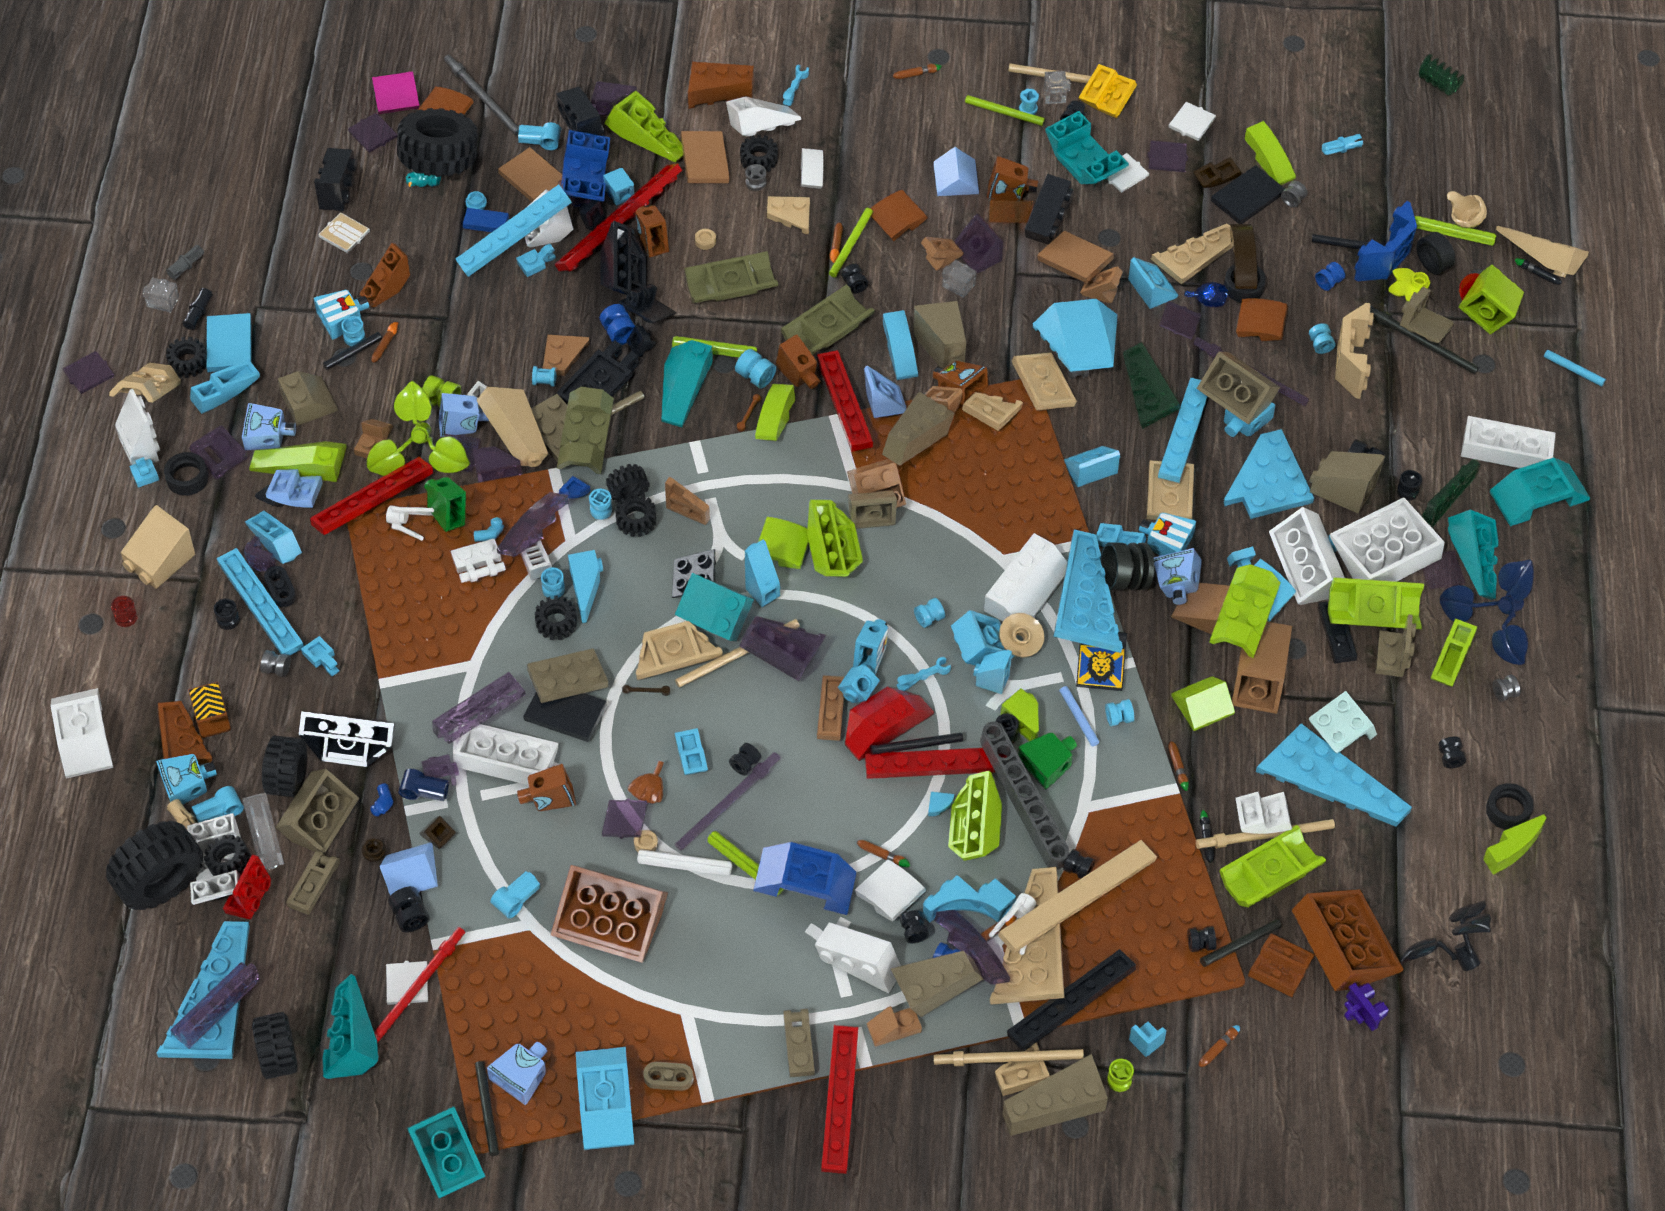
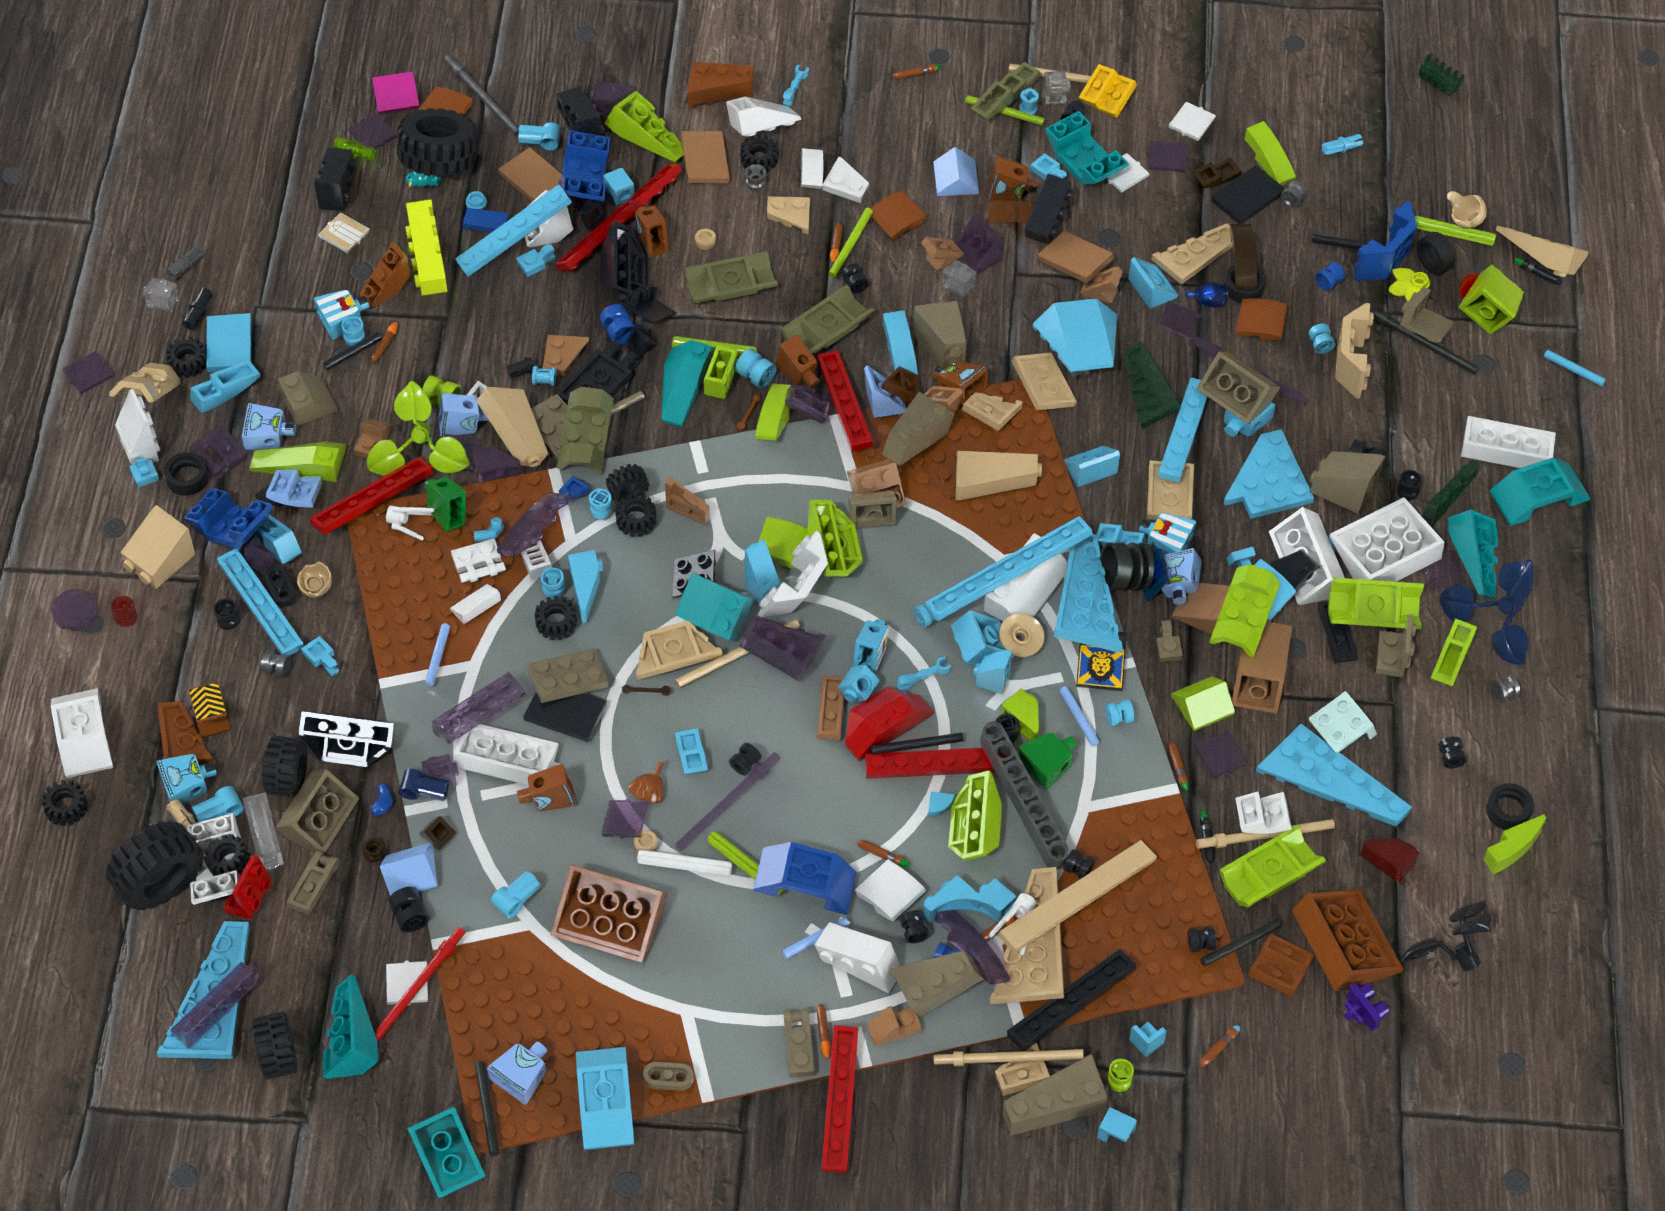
(63, 791): none -> black tyre
(74, 609): none -> clear purple tile
(224, 521): none -> blue slope
(314, 580): none -> tan hair
(358, 149): none -> clear neon green pin
(425, 248): none -> neon yellow wedge
(437, 654): none -> light blue bar
(476, 603): none -> white slope
(520, 367): none -> black pin
(720, 372): none -> lime brick
(808, 402): none -> clear purple wing
(809, 559): none -> white slope
(810, 940): none -> light blue bar
(823, 1031): none -> dark orange piece
(845, 182): none -> white wing
(902, 384): none -> reddish brown wing
(994, 473): none -> tan slope
(1006, 91): none -> olive slope
(1008, 568): none -> medium azure tile
(1046, 165): none -> medium azure plate
(1116, 1125): none -> medium azure panel
(1160, 575): none -> clear blue piece
(1167, 645): none -> dark tan plate
(1220, 754): none -> clear purple piece
(1295, 568): none -> black wing
(1391, 856): none -> clear red slope

